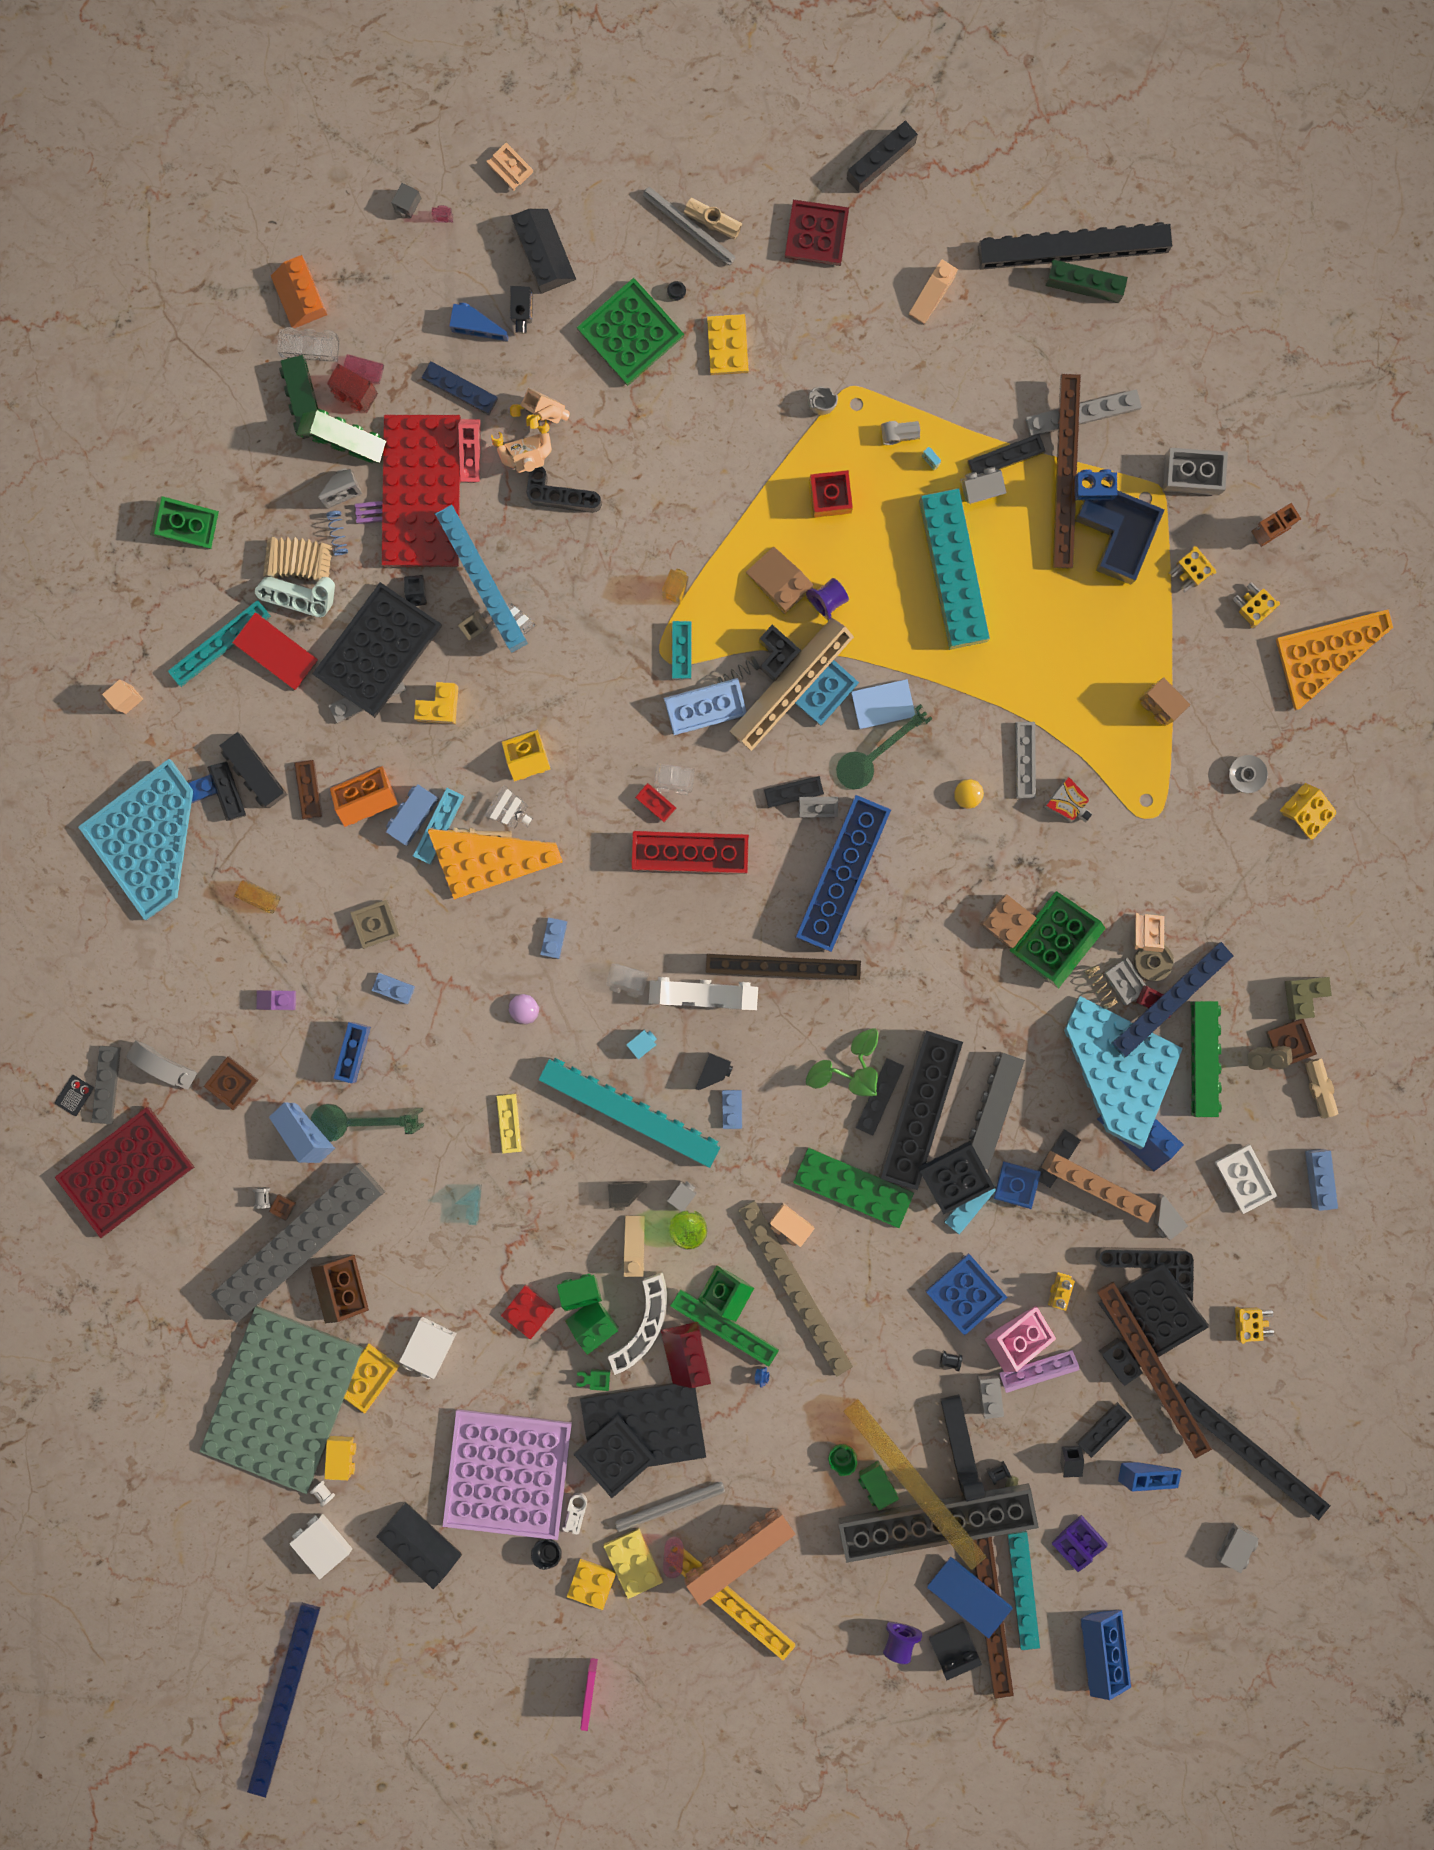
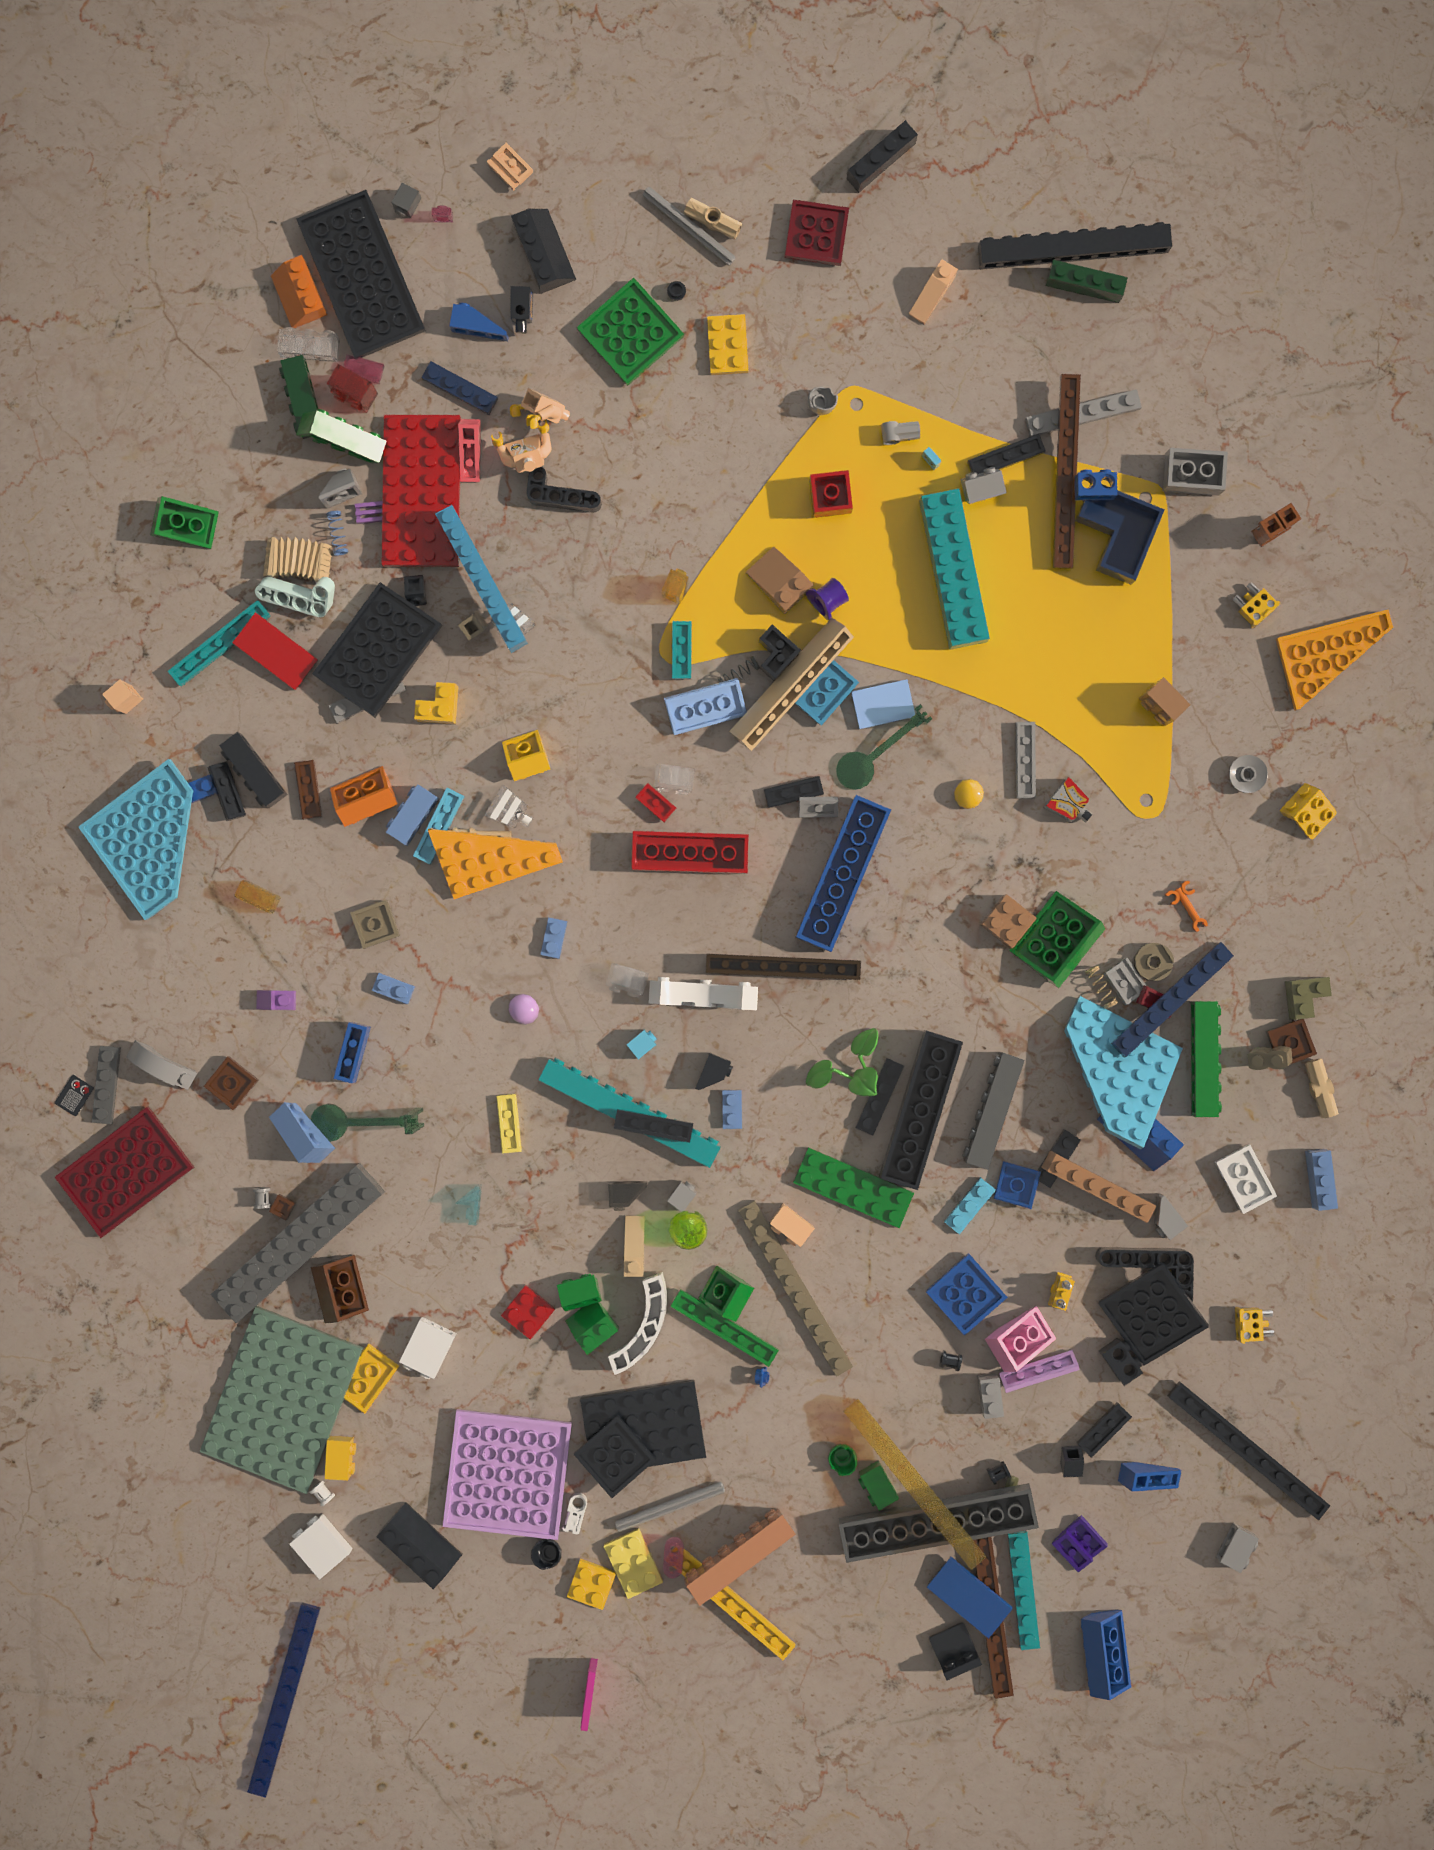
(361, 274): none -> black plate
(598, 1379): green plate -> none
(653, 1125): none -> black plate
(686, 1355): dark red slope -> none
(901, 1642): dark purple piece -> none
(956, 1177): black plate -> none
(962, 1452): black beam -> none
(1149, 932): light nougat plate -> none
(1154, 1370): reddish brown plate -> none
(1180, 894): none -> orange bar
(1199, 563): yellow piece -> none

